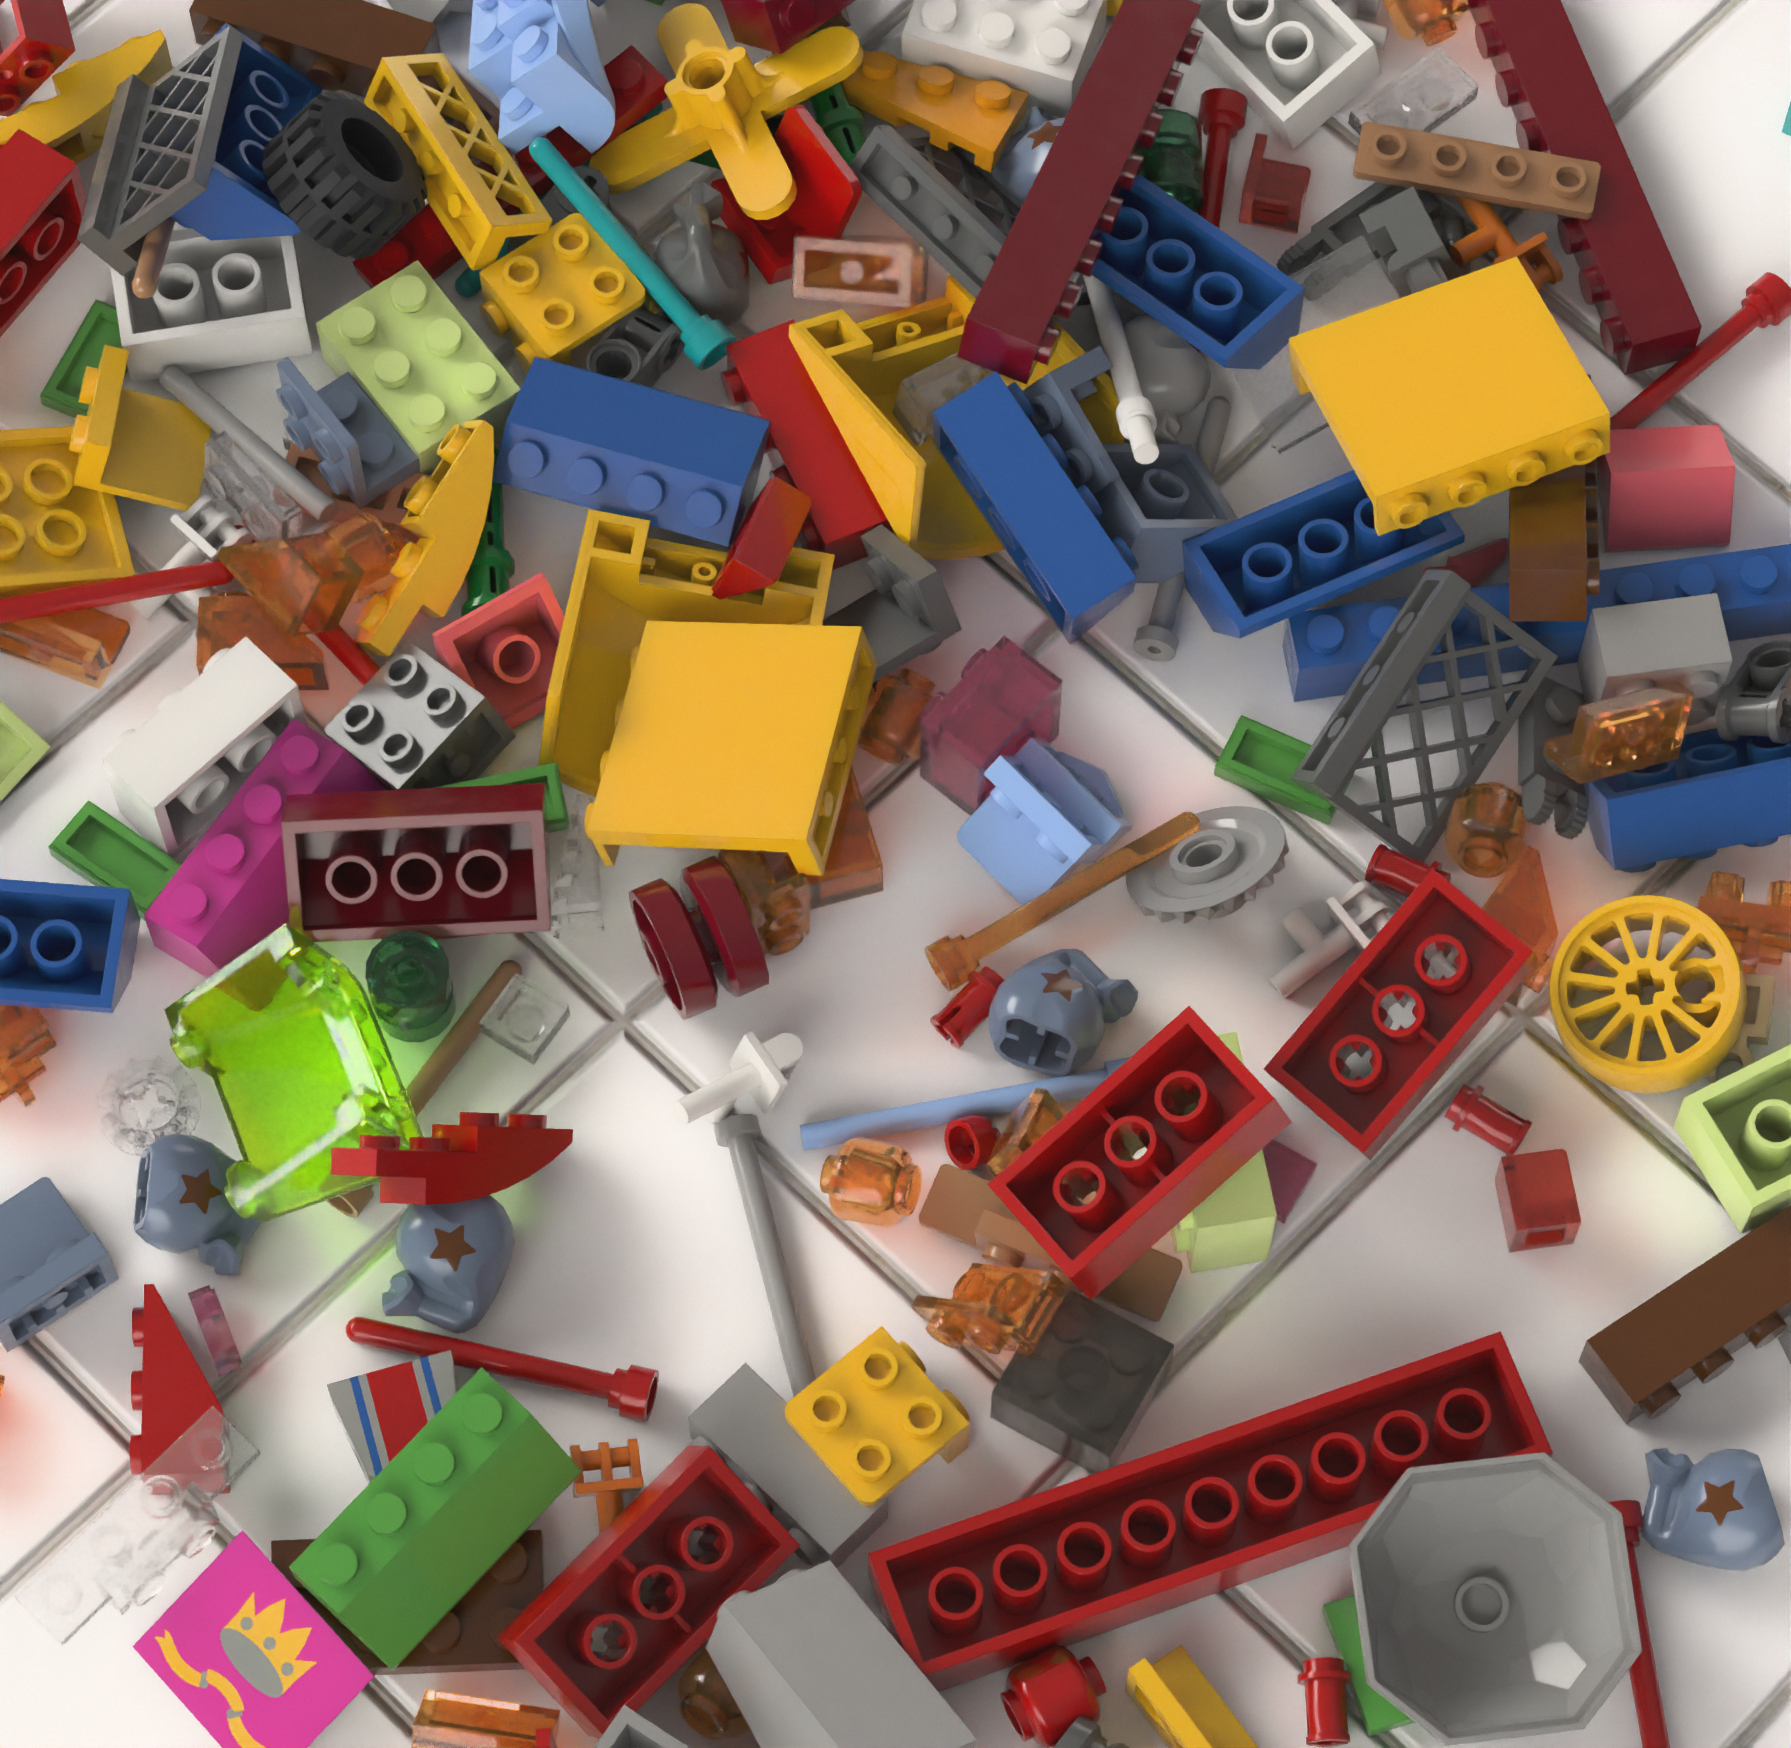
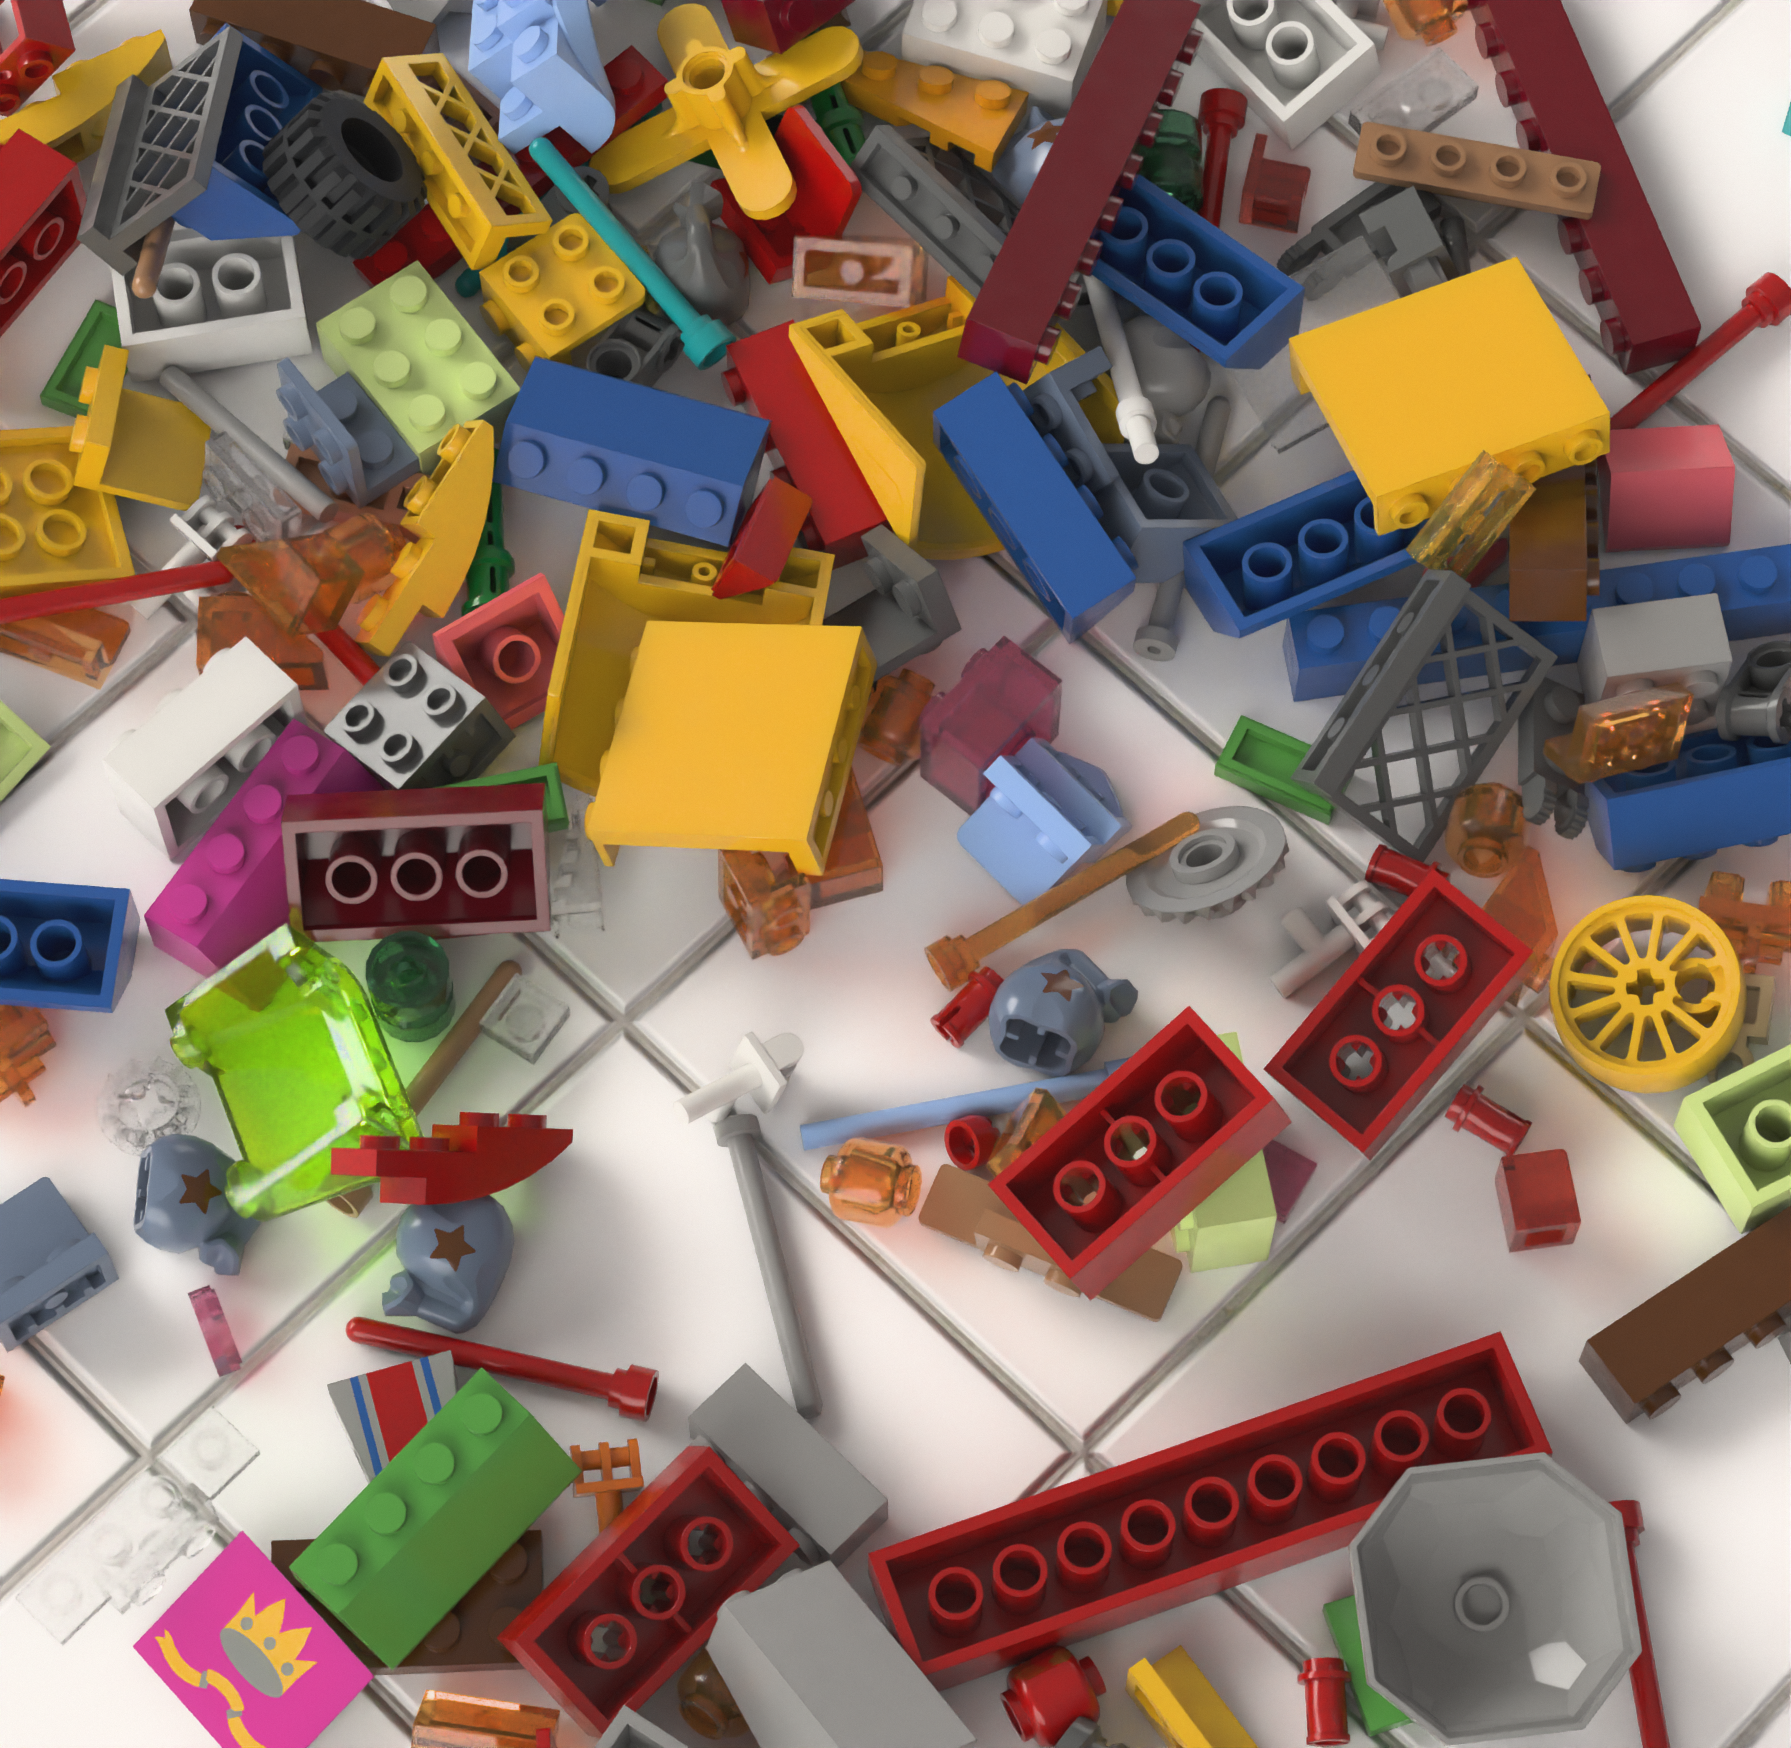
(113, 856): bright green tile -> none
(168, 1387): red slope -> none
(699, 937): dark red wheel -> none
(878, 1418): yellow bracket -> none
(931, 389): clear slope -> none
(994, 1308): clear orange bracket -> none
(1083, 1383): clear smoke brick -> none
(1463, 513): none -> clear yellow tile
(1495, 236): orange arm -> none
(1712, 1509): sand blue piece -> none

